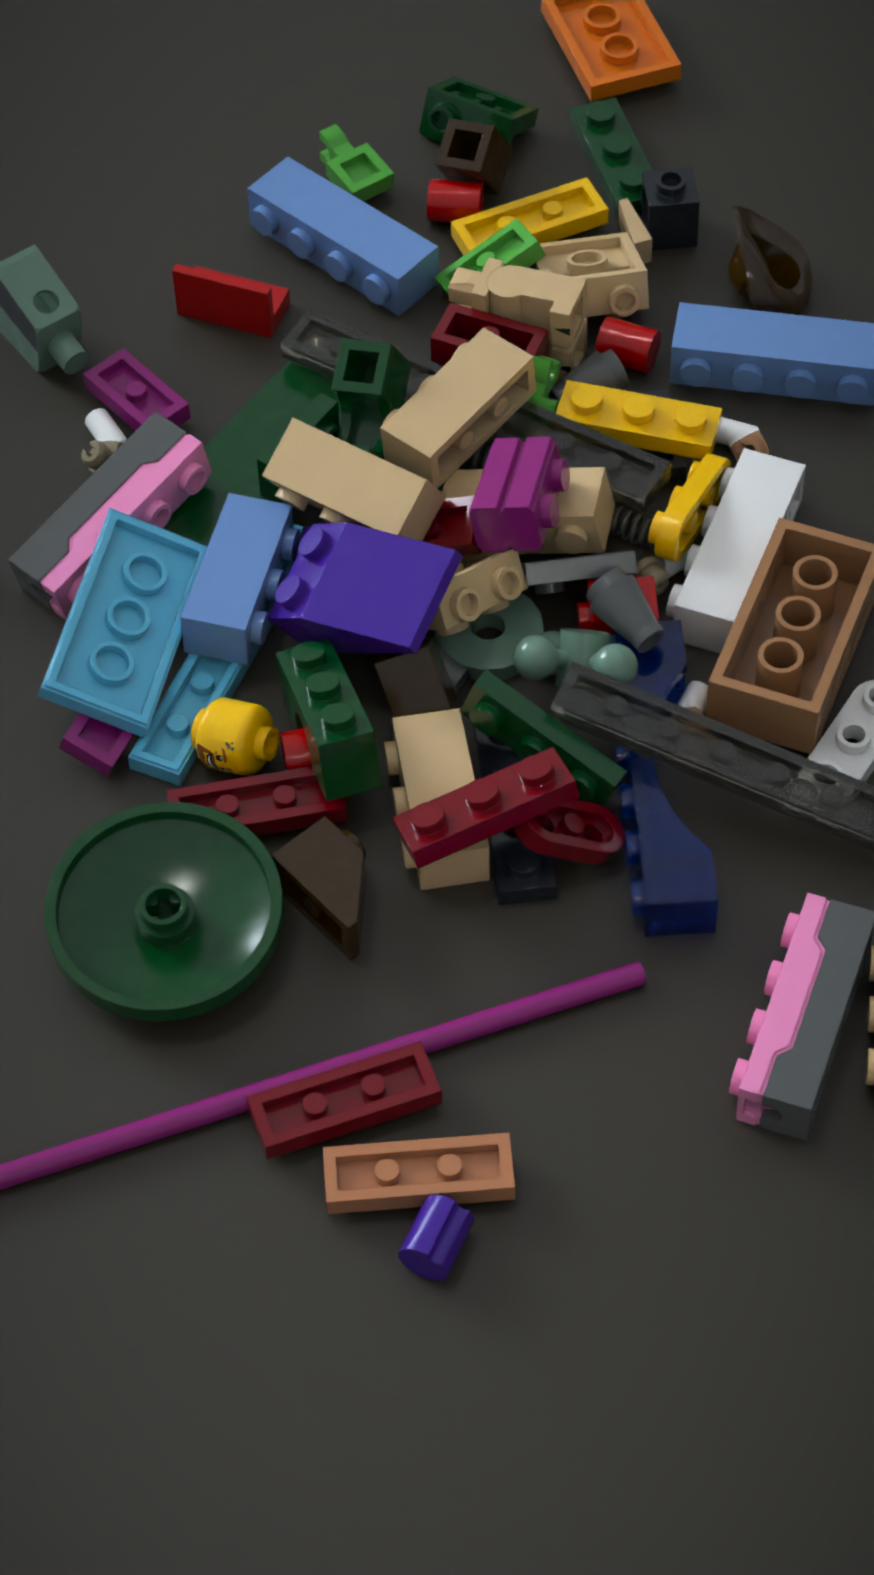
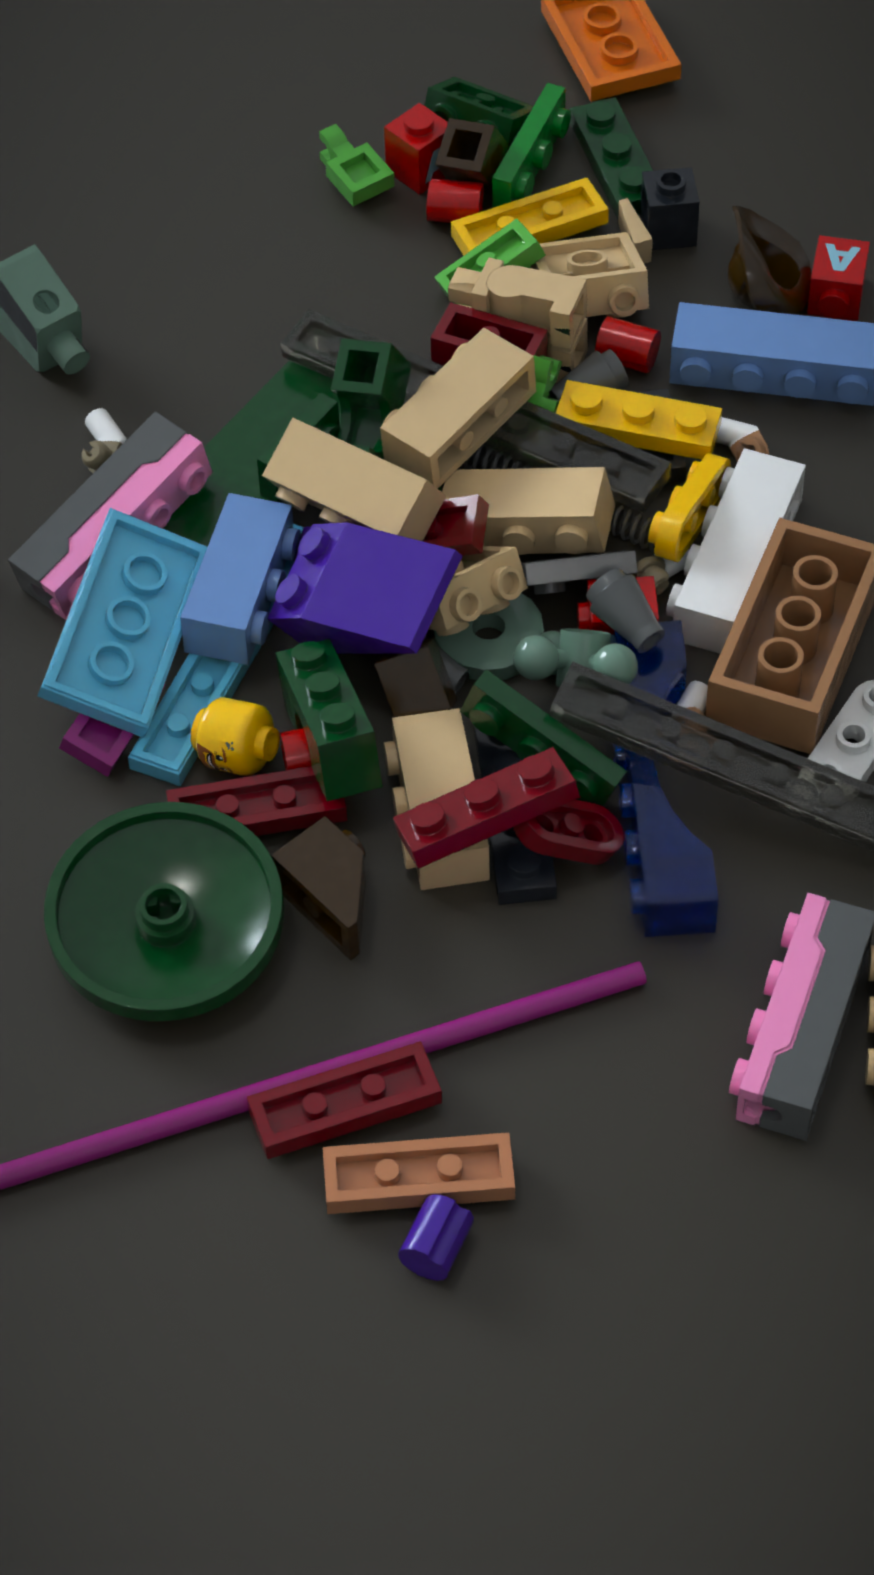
(134, 391): magenta plate -> none
(229, 300): red panel -> none
(343, 236): medium blue brick -> none
(413, 147): none -> red brick
(518, 494): magenta brick -> none
(531, 147): none -> green plate
(838, 278): none -> red brick

